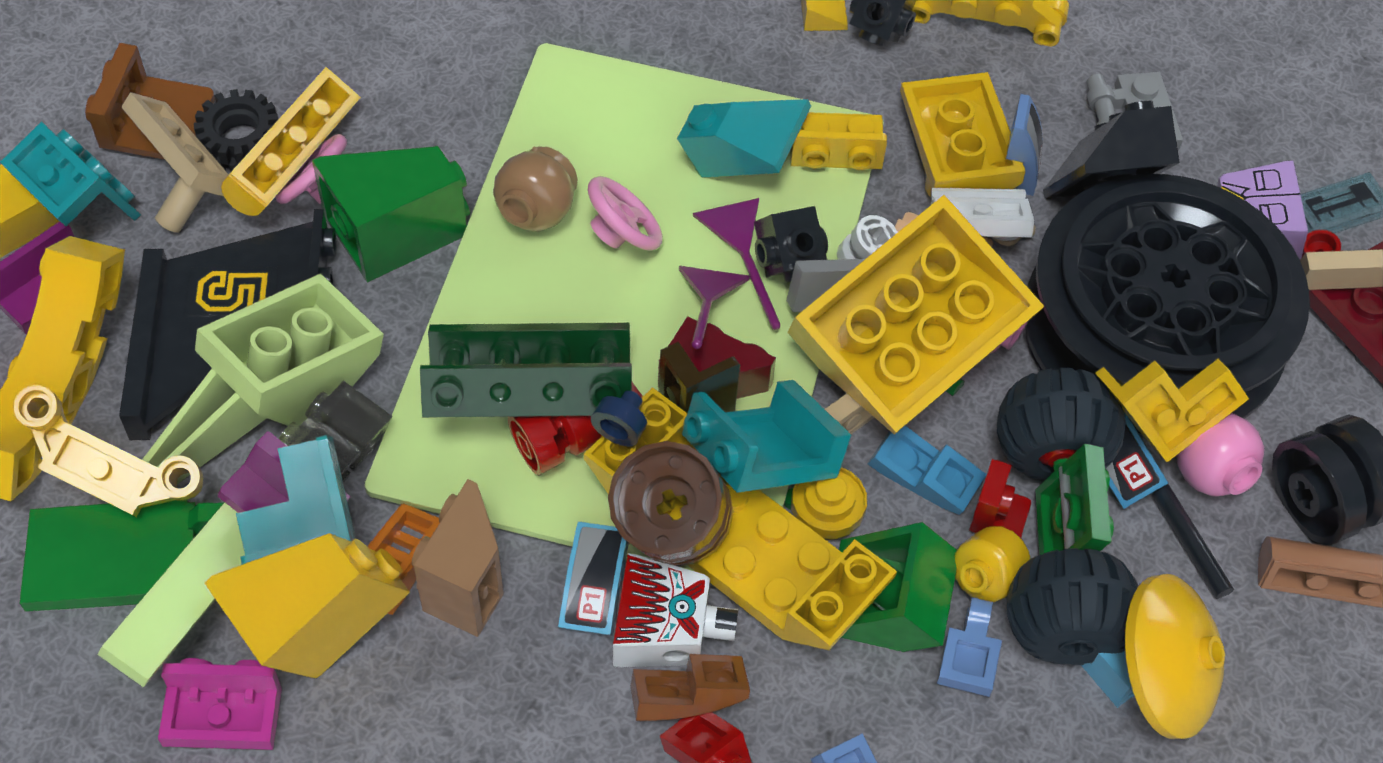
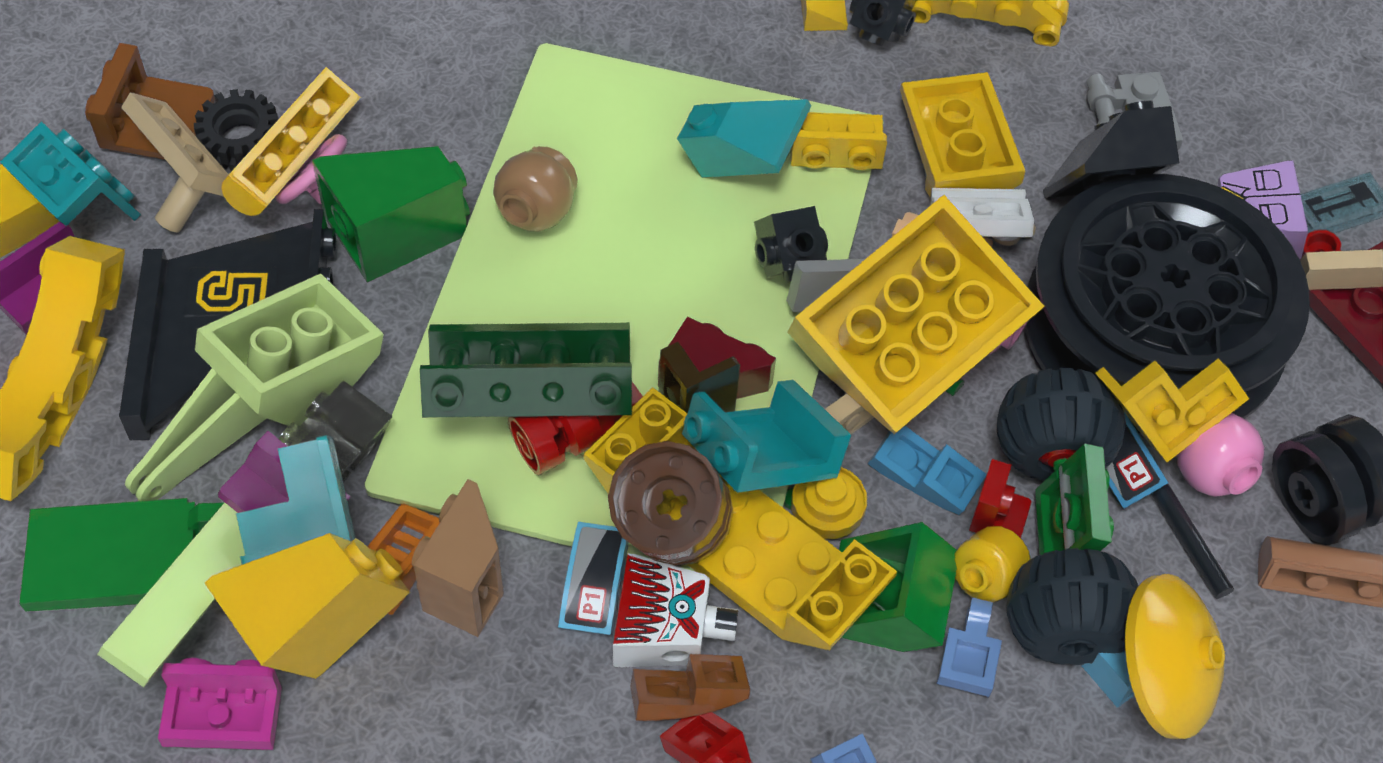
(97, 465): plate -> none
(619, 214): bright pink piece -> none
(620, 419): dark blue tile -> none
(709, 286): magenta piece -> none
(736, 226): magenta piece -> none
(866, 238): white wheel -> none
(1026, 142): medium blue slope -> none

